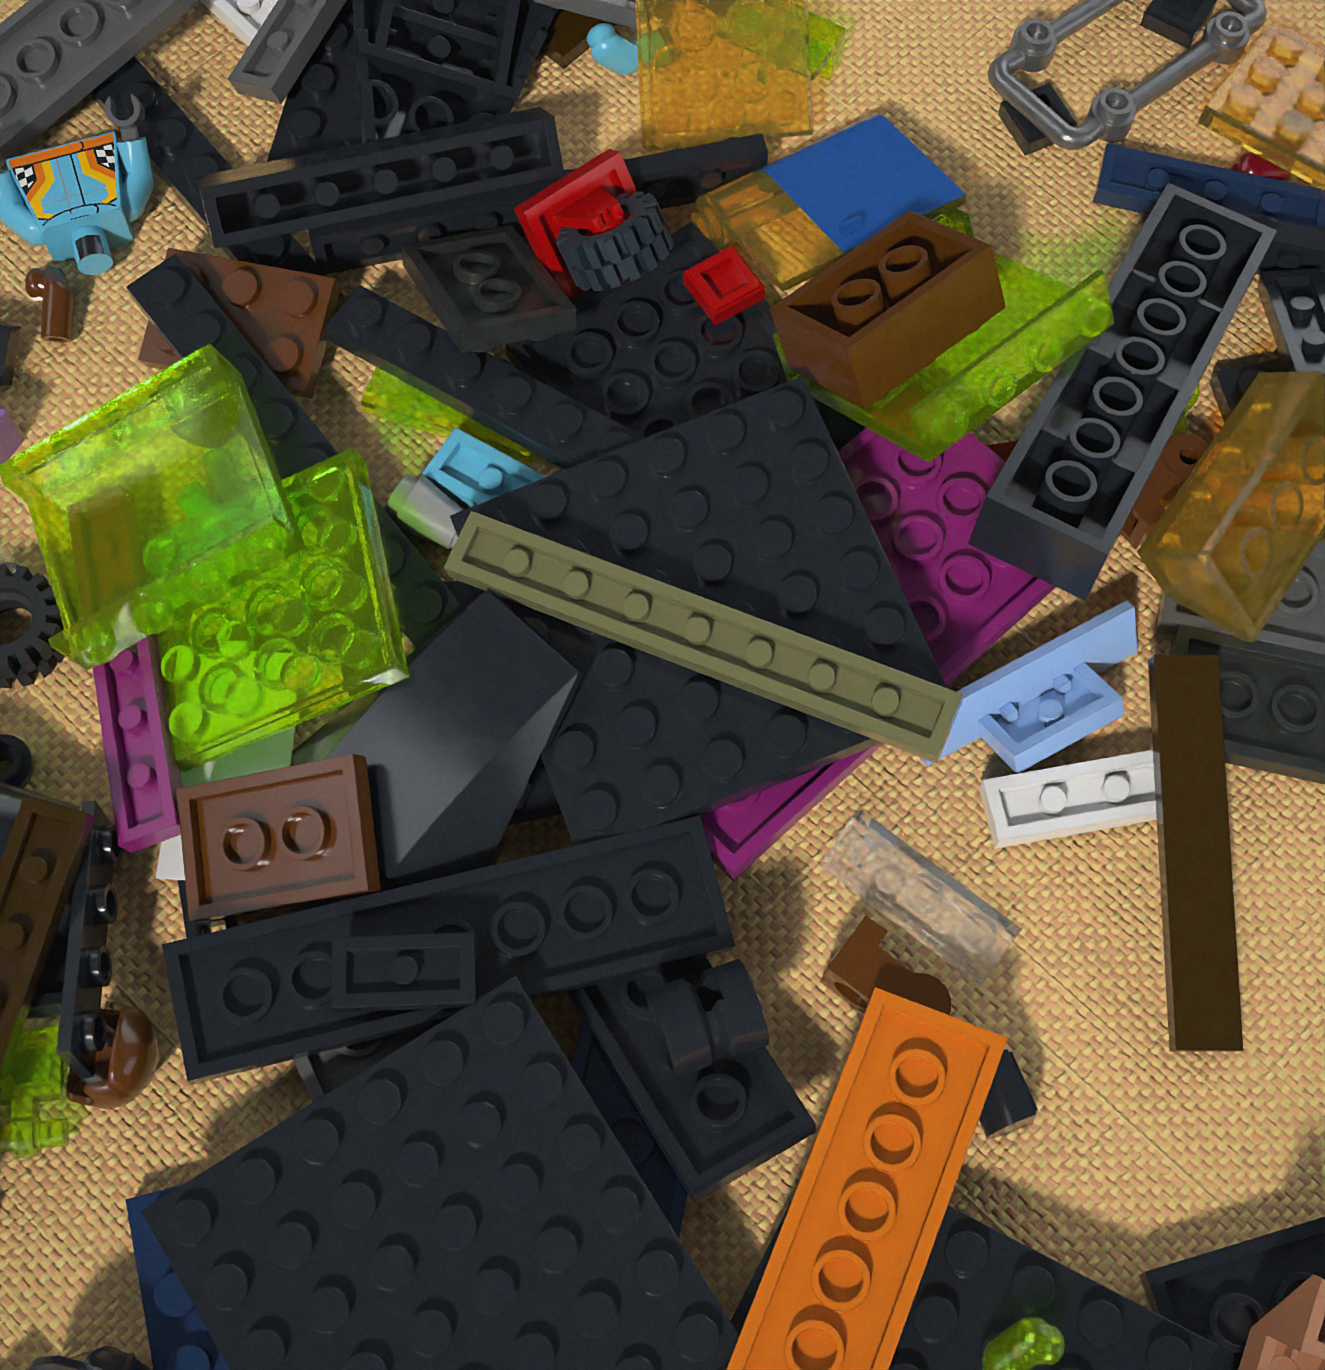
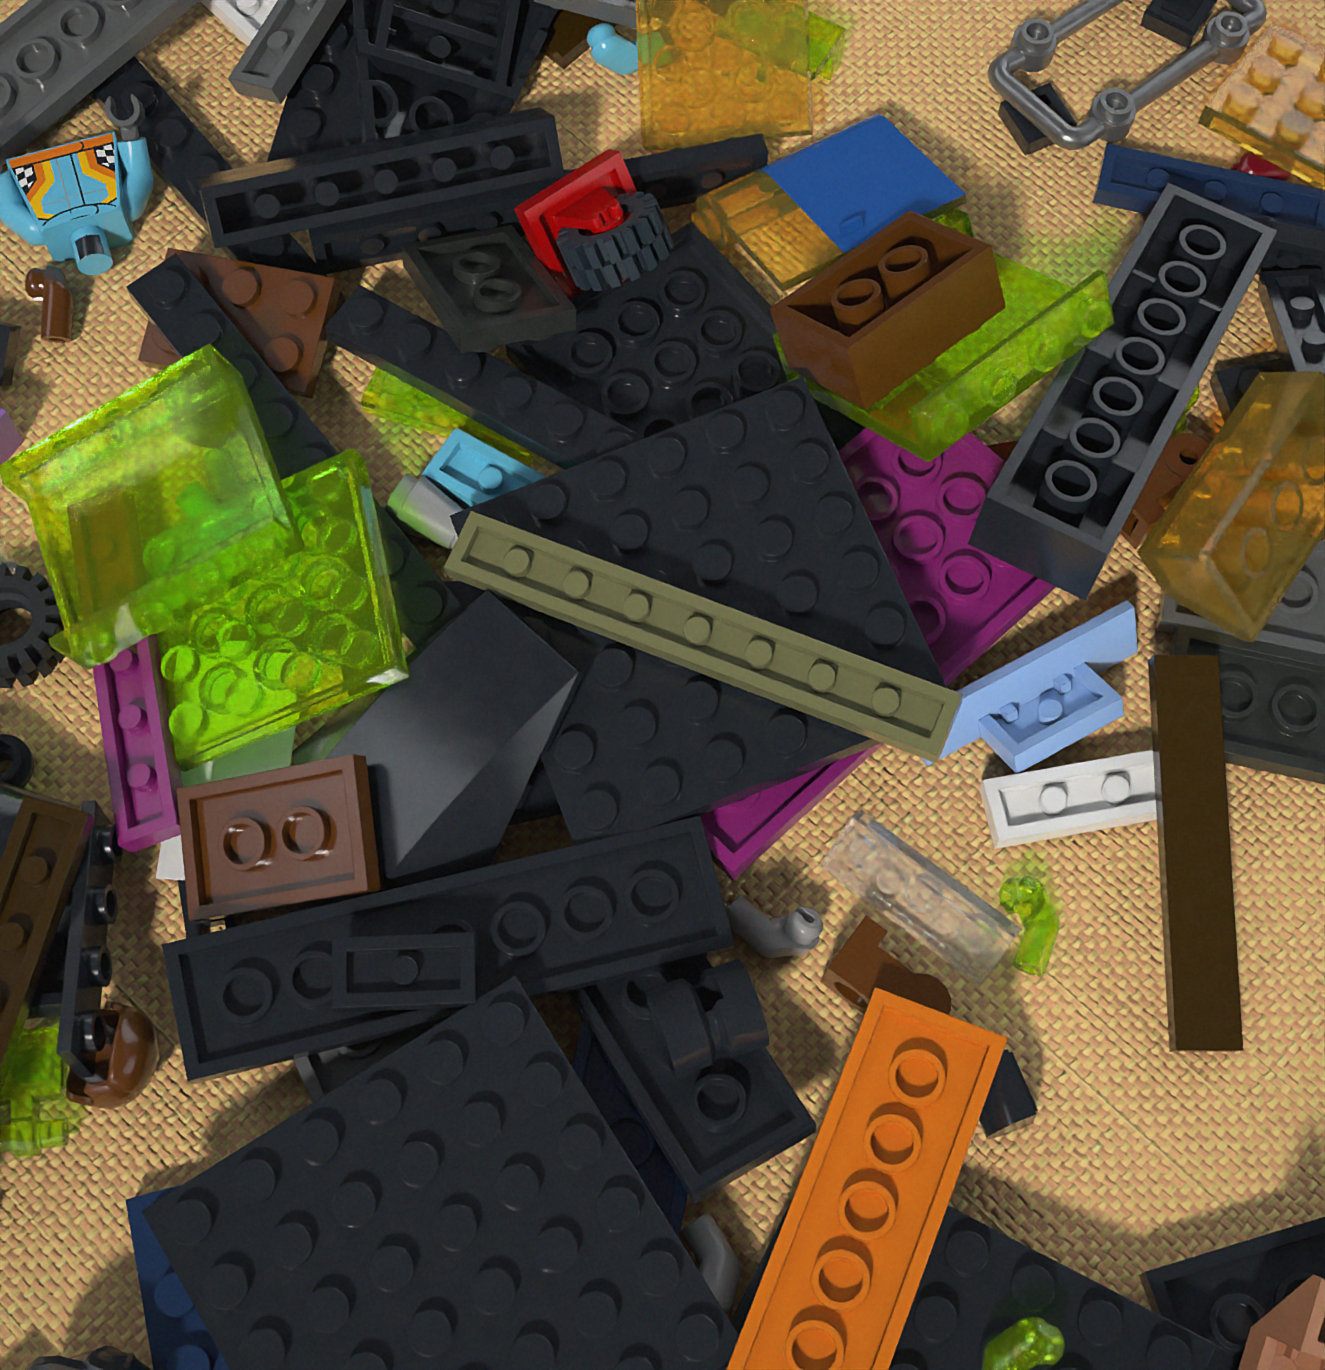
(716, 1258): none -> light grey arm
(724, 285): red tile -> none
(777, 935): none -> light grey arm
(1039, 919): none -> clear neon green arm

